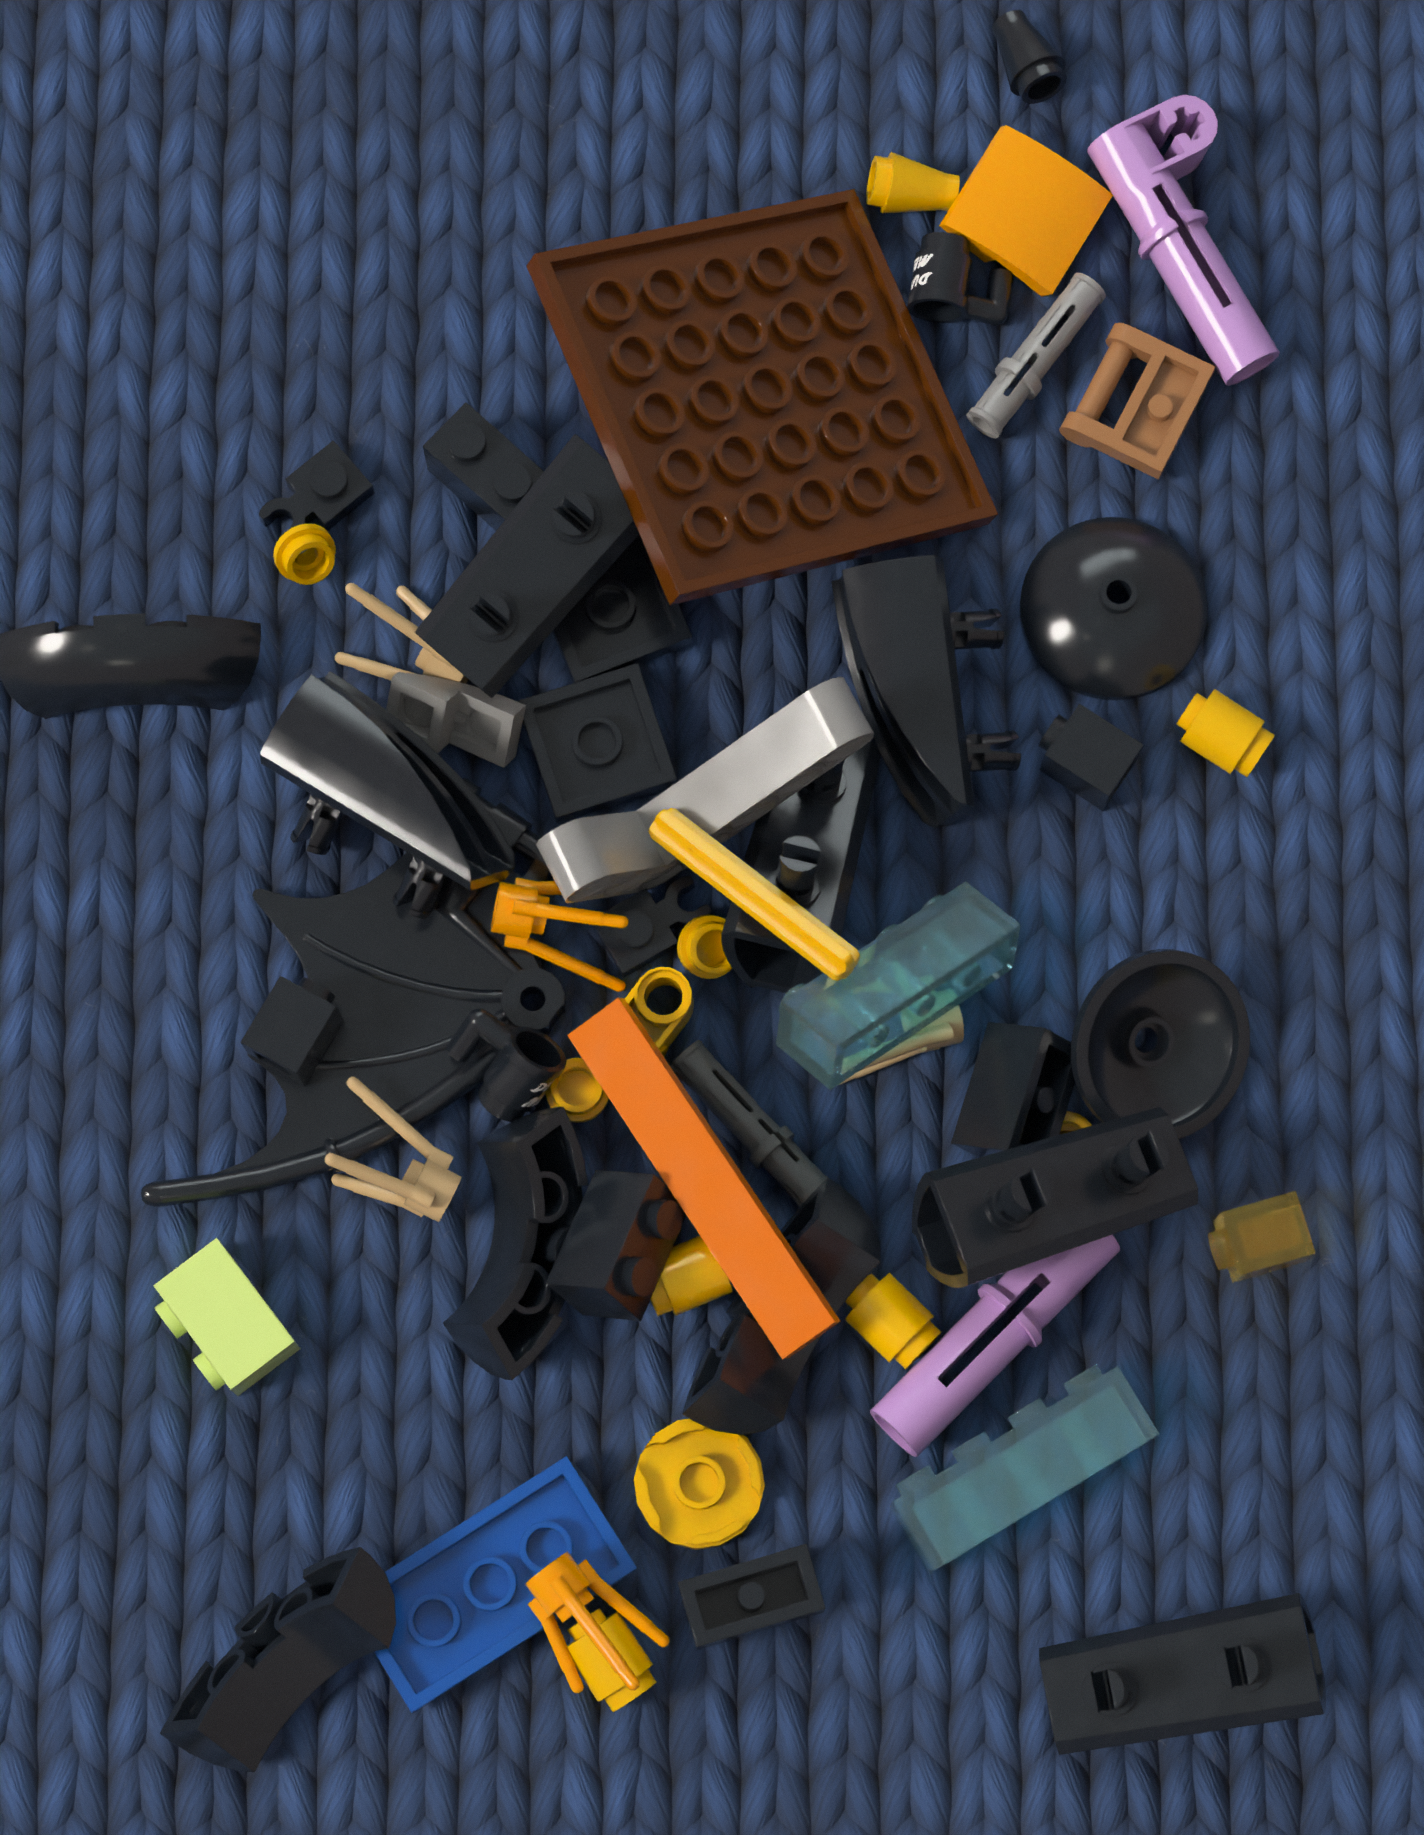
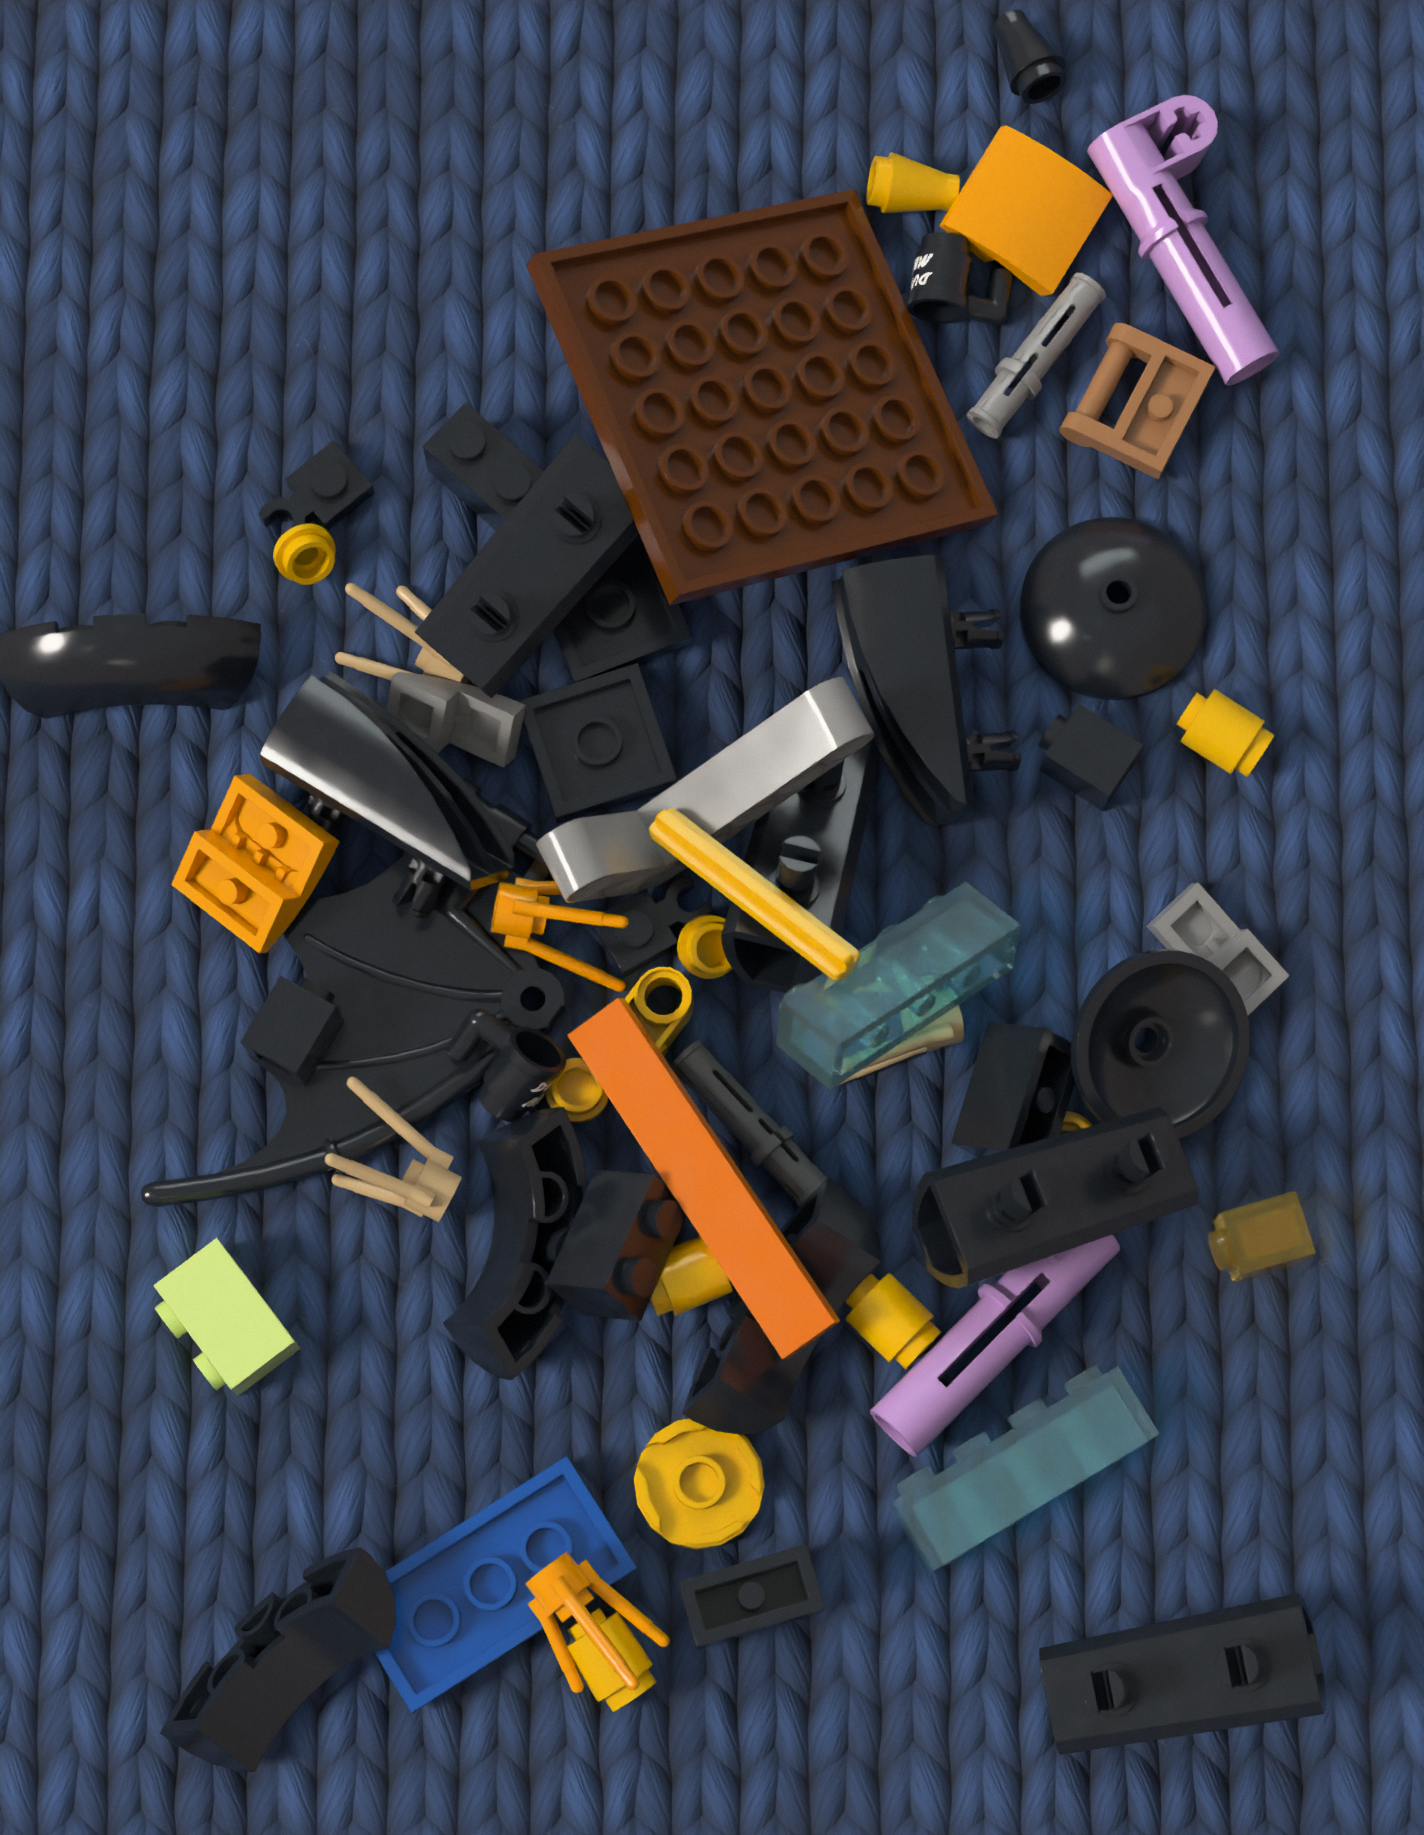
(255, 863): none -> light orange slope
(1202, 928): none -> light grey slope

